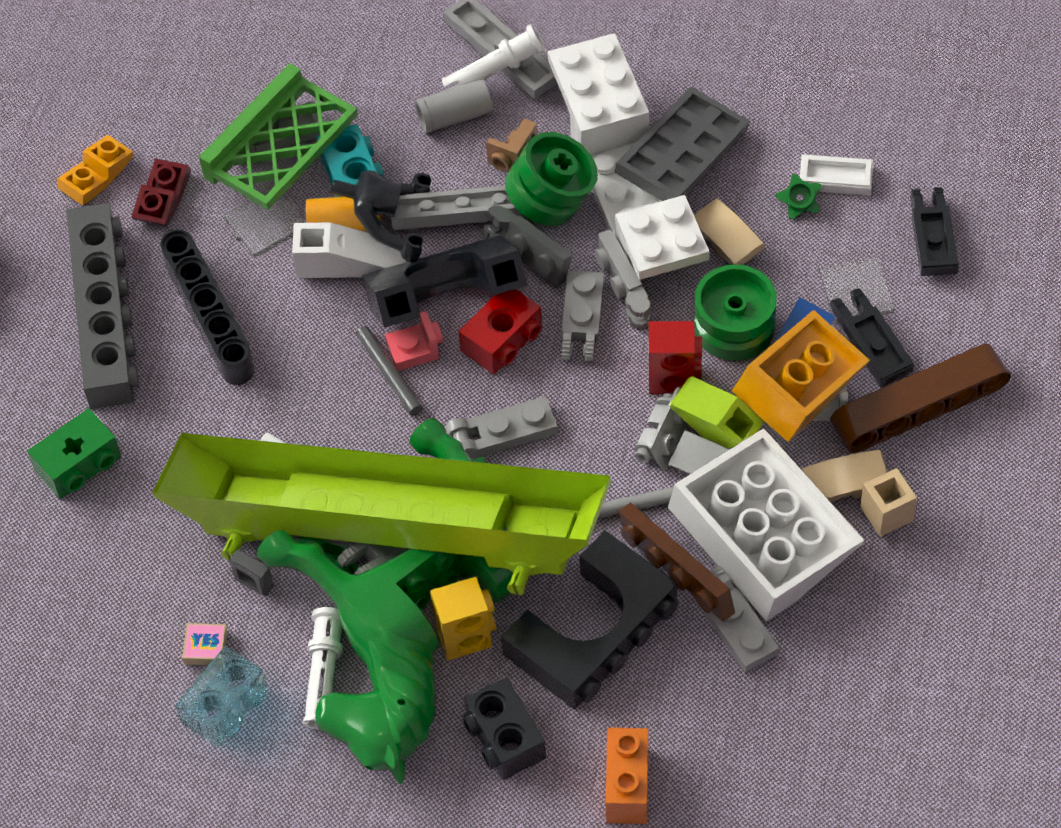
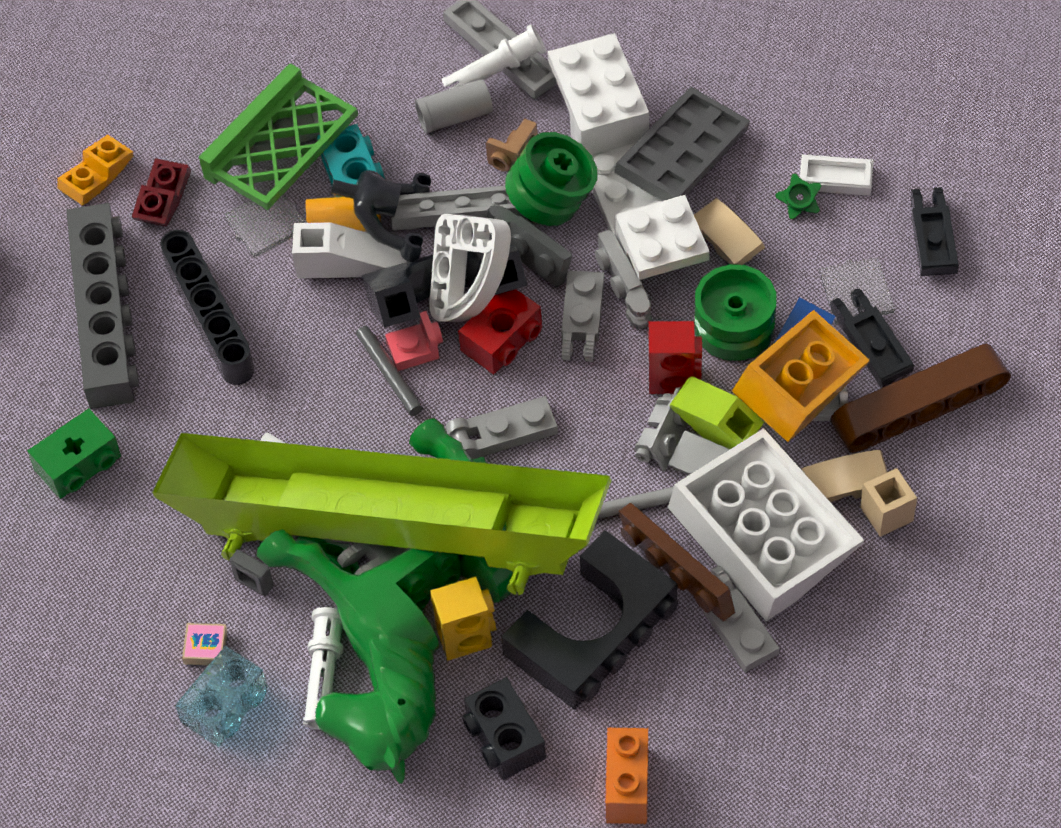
(451, 246): none -> white beam

